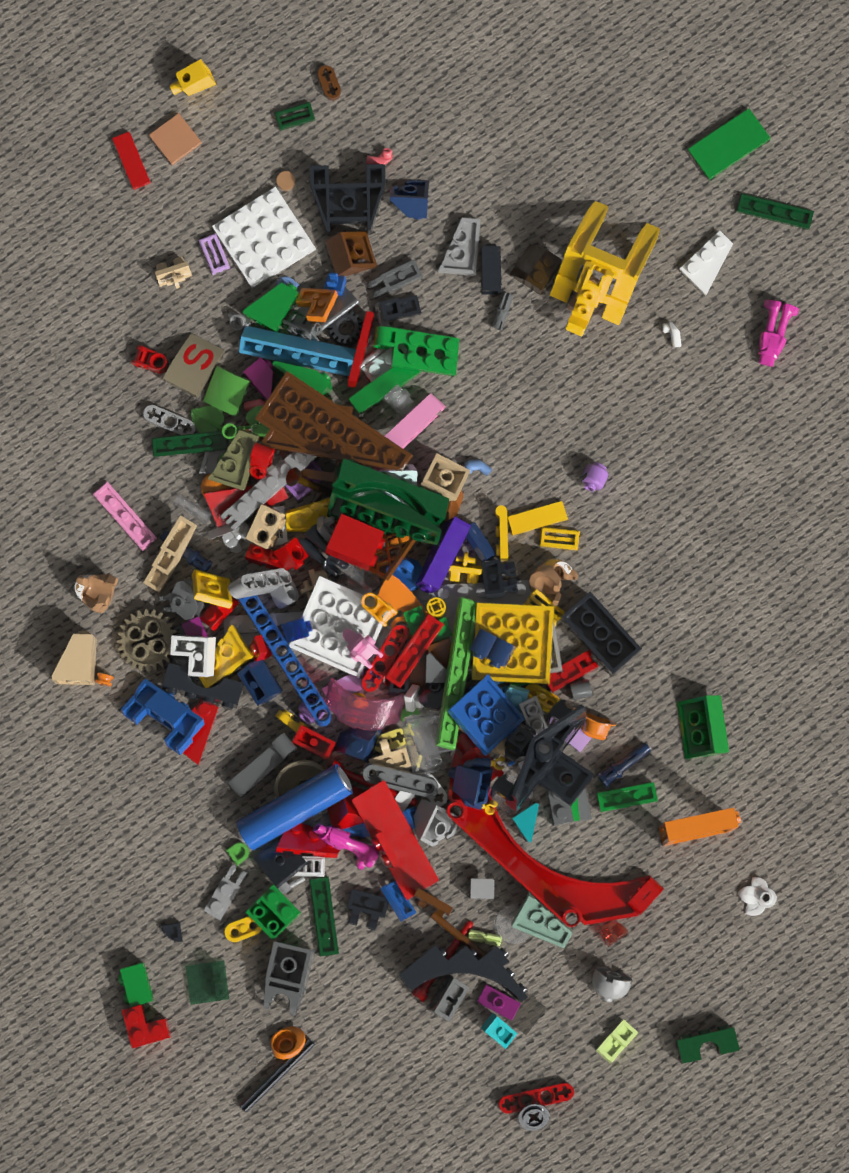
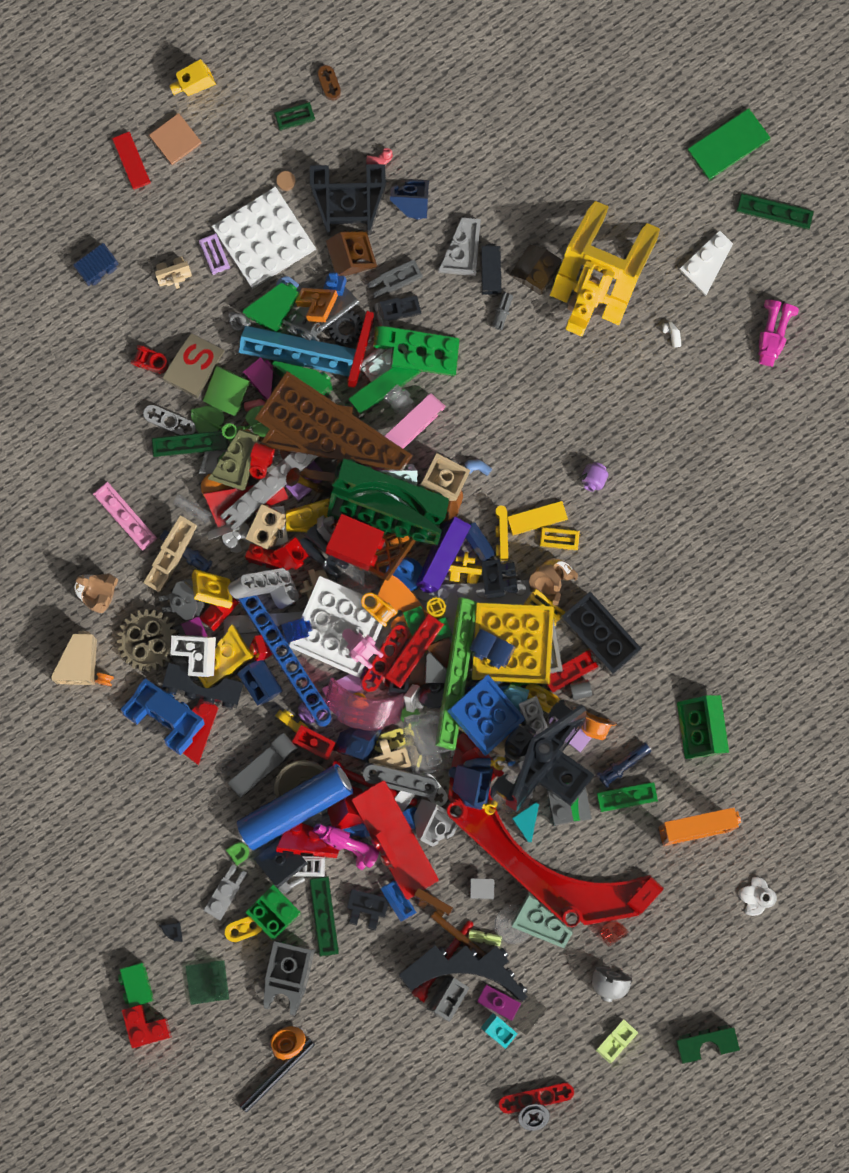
(96, 265): none -> dark blue brick

